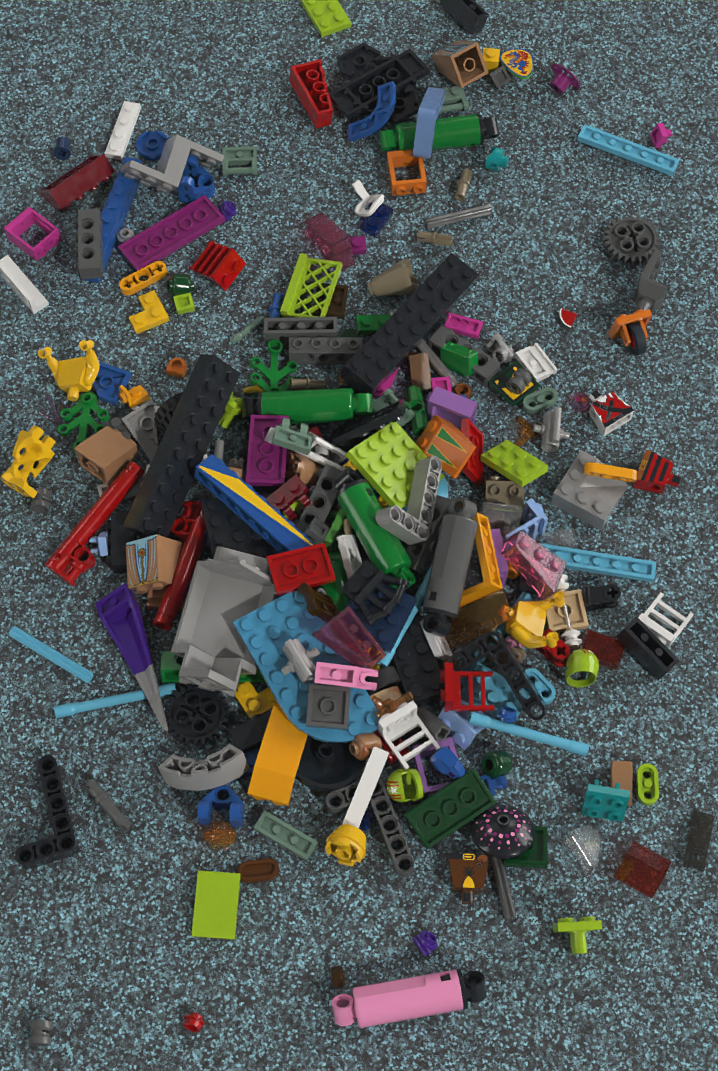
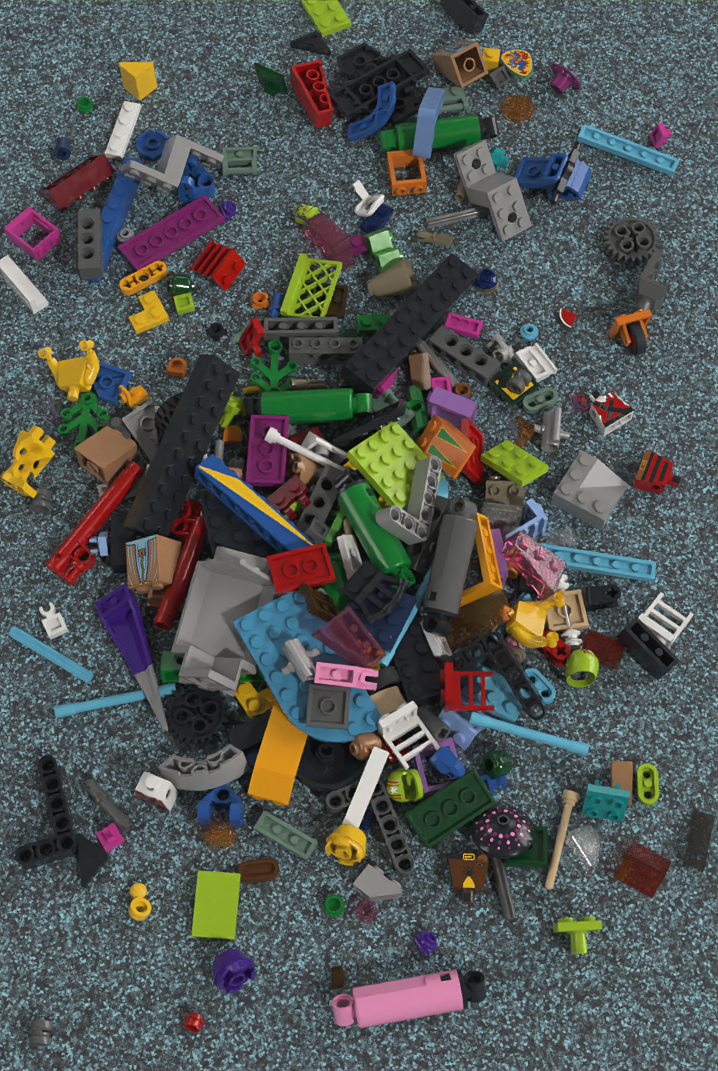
(53, 623): none -> white plate
(84, 105): none -> green plate
(90, 859): none -> black tile
(110, 837): none -> dark pink tile
(138, 78): none -> yellow slope
(138, 892): none -> yellow plate
(154, 790): none -> white torso
(216, 327): none -> black plate
(232, 970): none -> dark purple cone
(233, 435): none -> orange tile
(250, 338): none -> red plate
(260, 296): none -> orange plate
(273, 81): none -> dark green piece
(290, 439): sand green plate -> none
(304, 211): none -> lime head
(311, 43): none -> black tile
(334, 906): none -> green plate
(369, 905): none -> clear pink plate
(375, 886): none -> light grey slope
(380, 246): none -> bright green brick
(389, 705): clear orange hose -> none
(459, 358): green piece -> none
(486, 282): none -> clear blue piece
(492, 190): none -> light grey bracket
(506, 714): blue plate -> none
(518, 110): none -> clear orange wheel
(529, 336): none -> medium azure plate
(560, 175): none -> blue piece
(569, 799): none -> tan piece
(610, 472): light orange beam -> none

